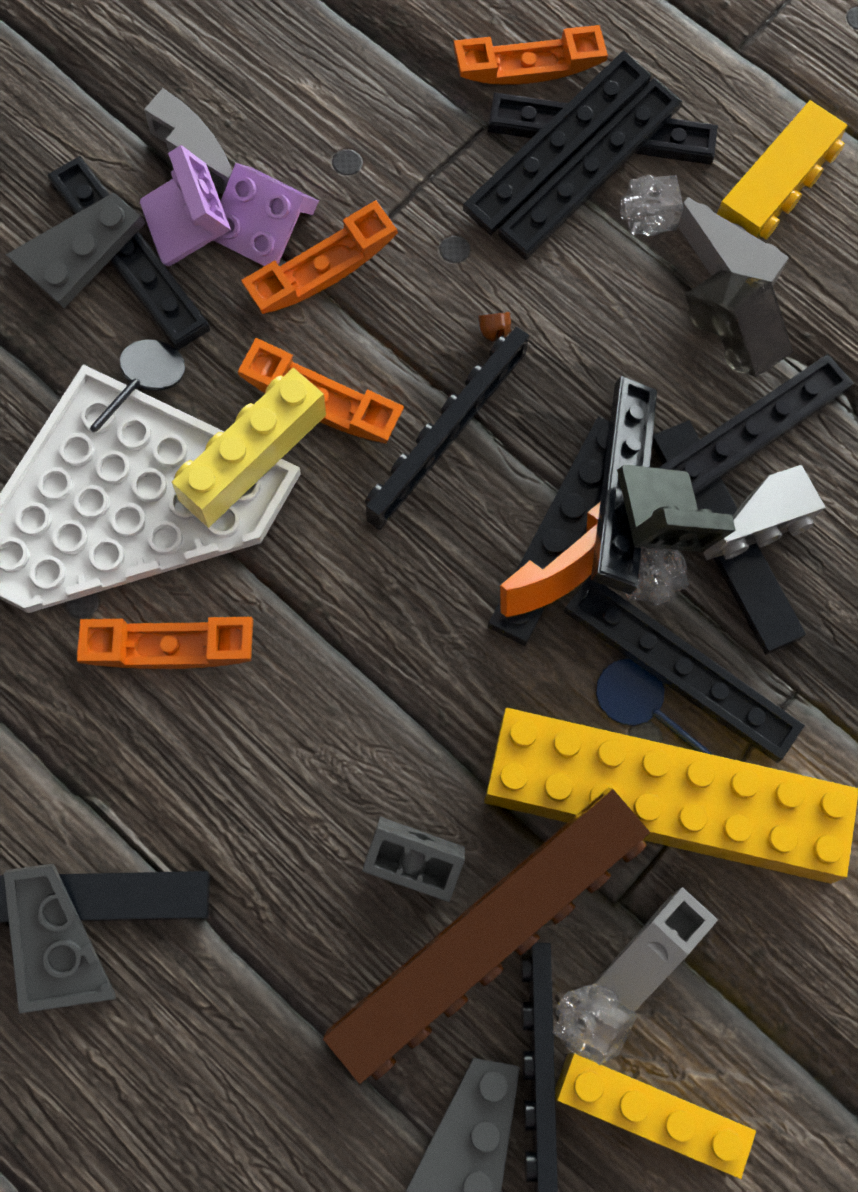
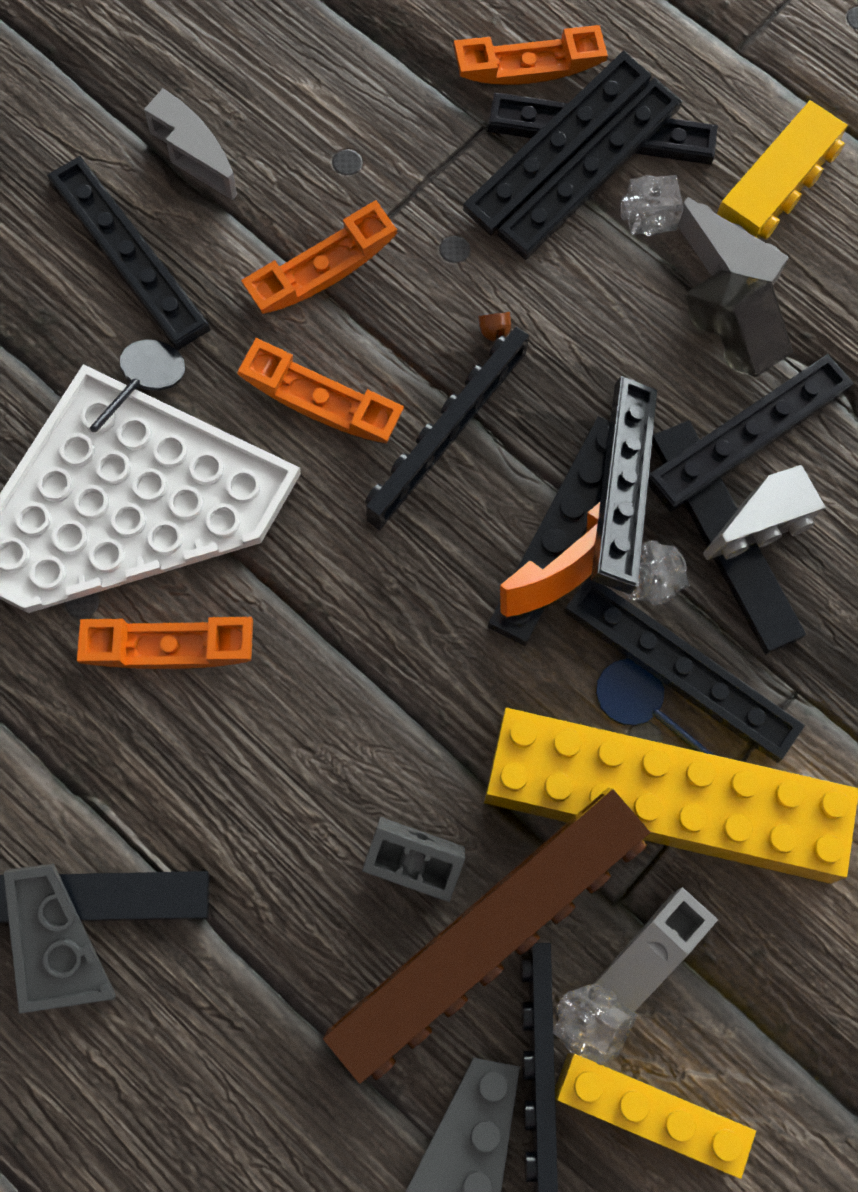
(77, 248): dark grey wing -> none
(184, 210): lavender bracket -> none
(249, 447): light yellow brick -> none
(261, 214): lavender bracket -> none
(665, 511): pearl dark grey bracket -> none

